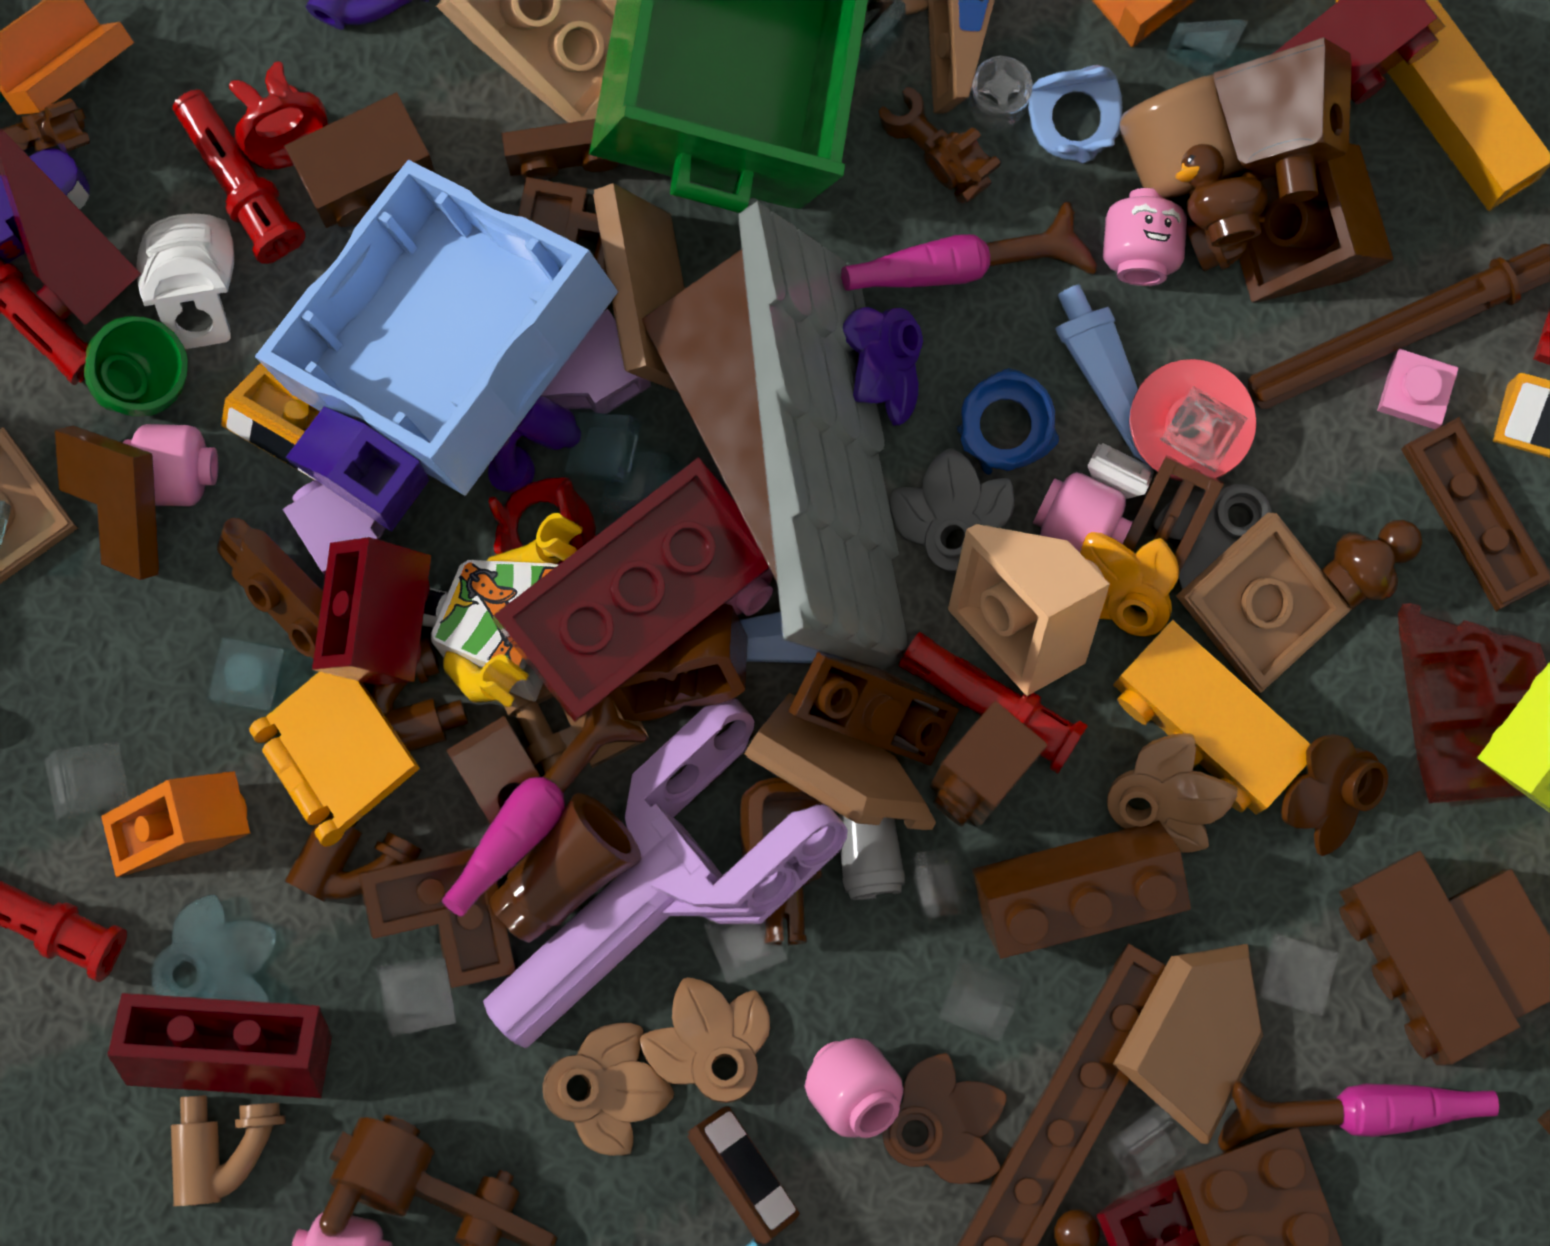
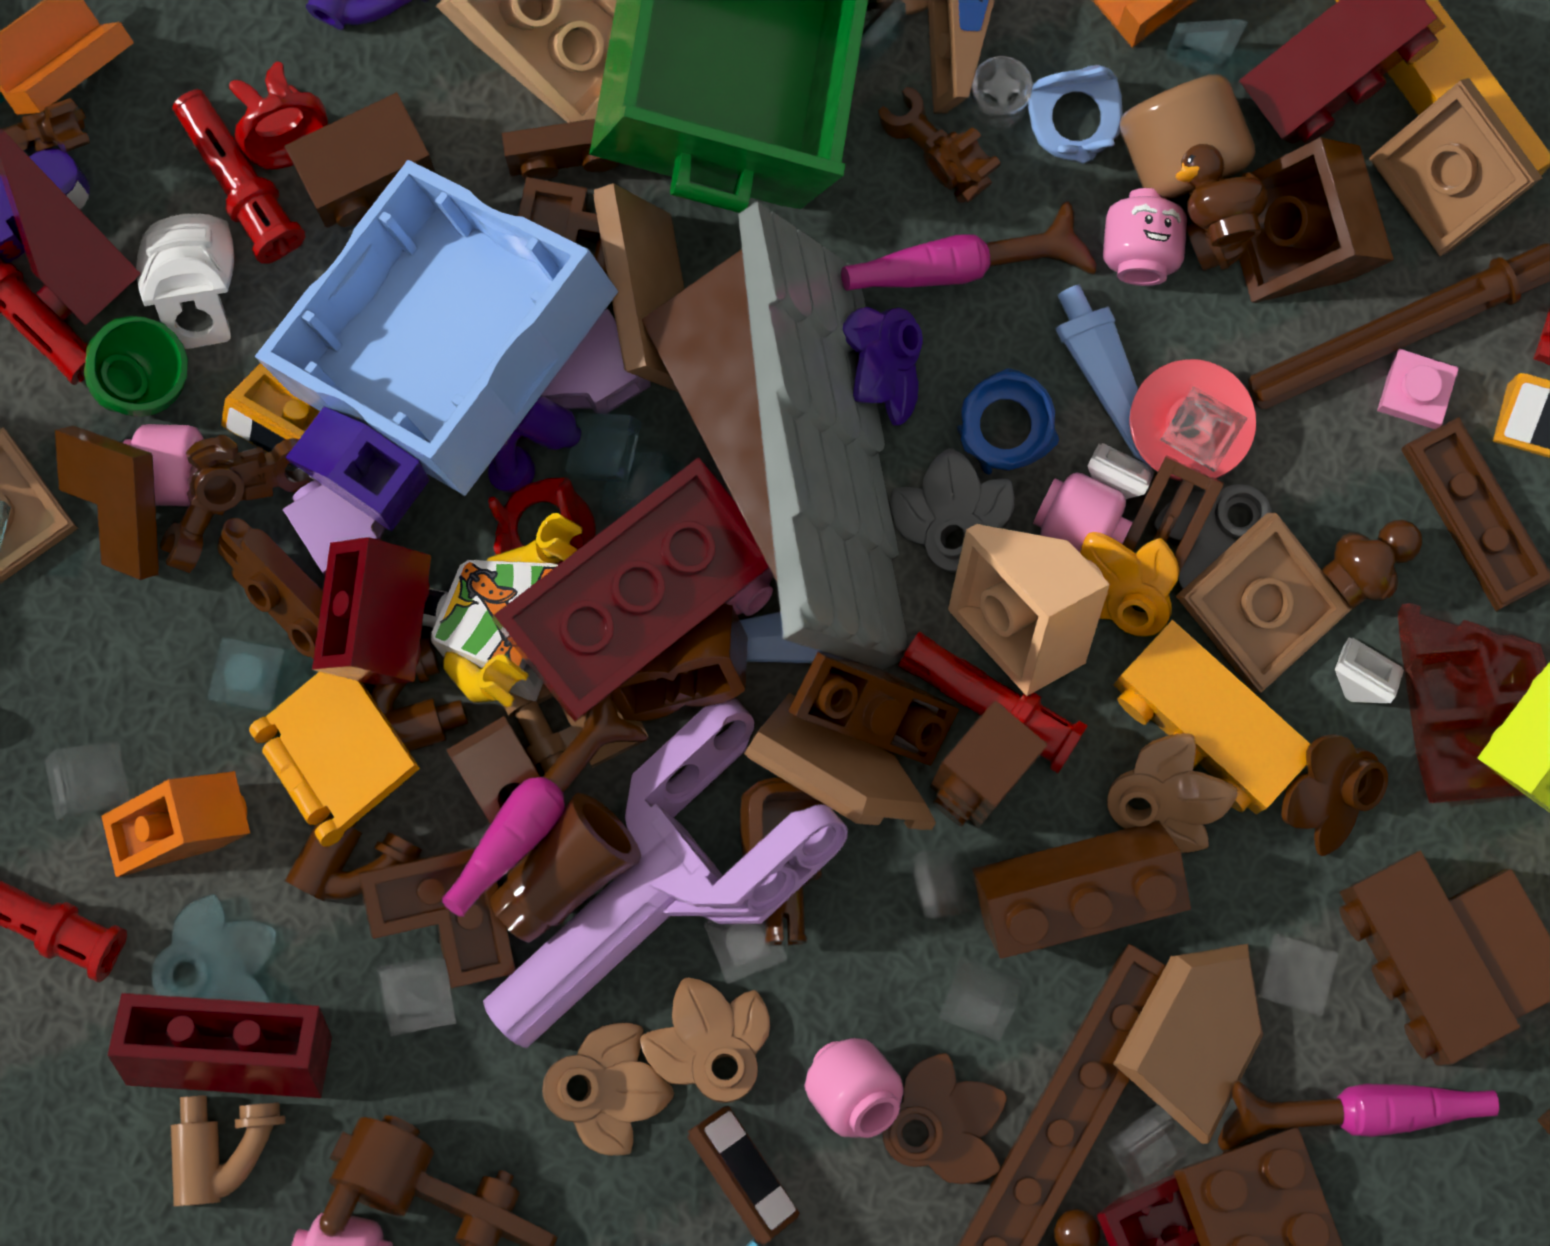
(218, 483): none -> reddish brown piece
(871, 860): light grey piece -> none
(1289, 113): torso -> none
(1367, 674): none -> white slope
(1455, 167): none -> medium nougat tile

